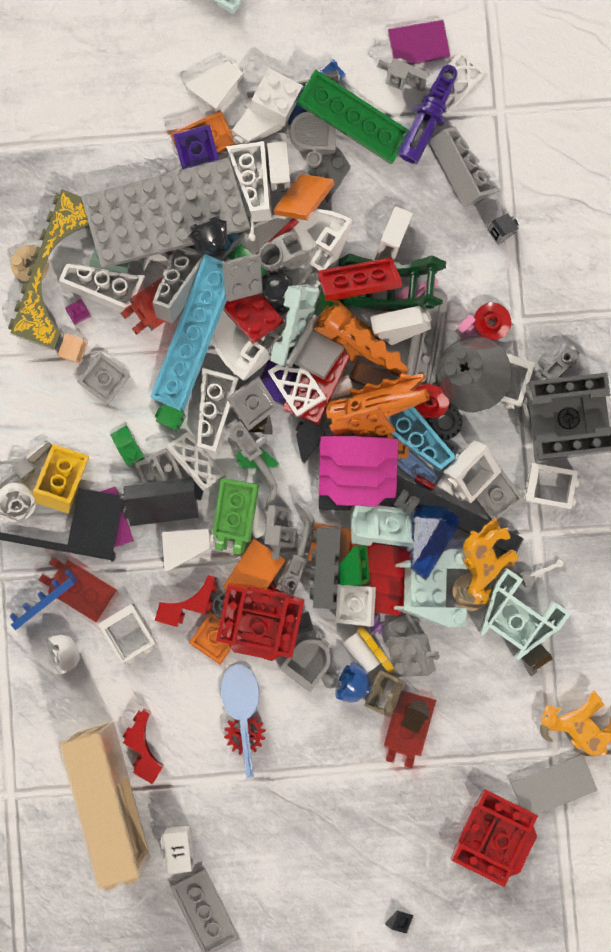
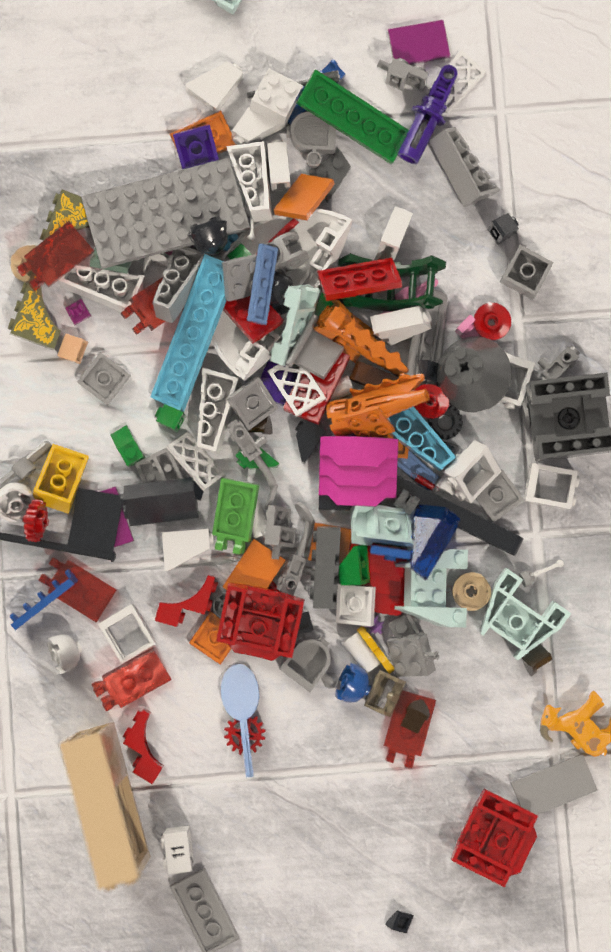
(35, 520): none -> red gear
(55, 256): none -> clear red tile
(132, 680): none -> clear red tile
(262, 284): none -> medium blue tile
(390, 553): none -> blue plate
(429, 369): none -> black slope
(483, 562): light orange animal -> none
(526, 272): none -> light grey brick

